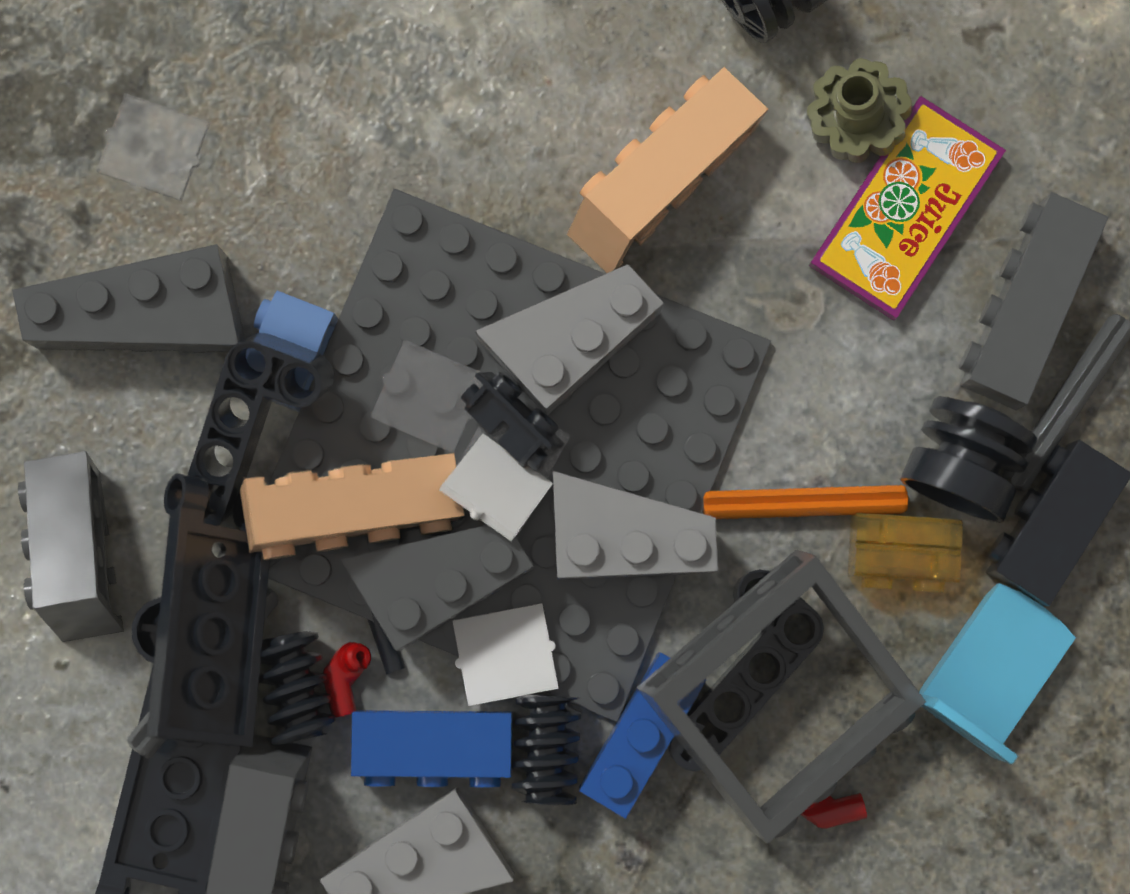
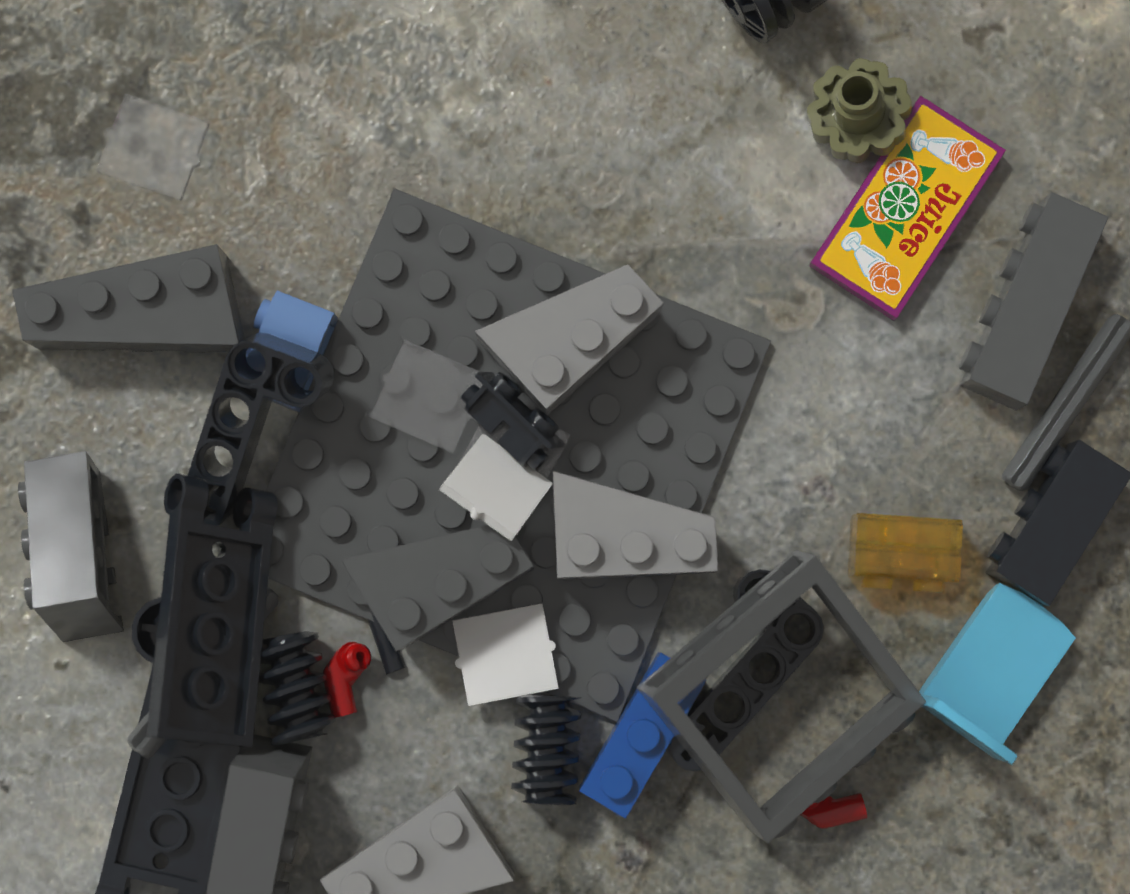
(348, 504): light nougat wedge -> none
(431, 746): blue brick -> none
(664, 167): light nougat wedge -> none
(805, 502): orange axle -> none
(971, 452): black wheel -> none

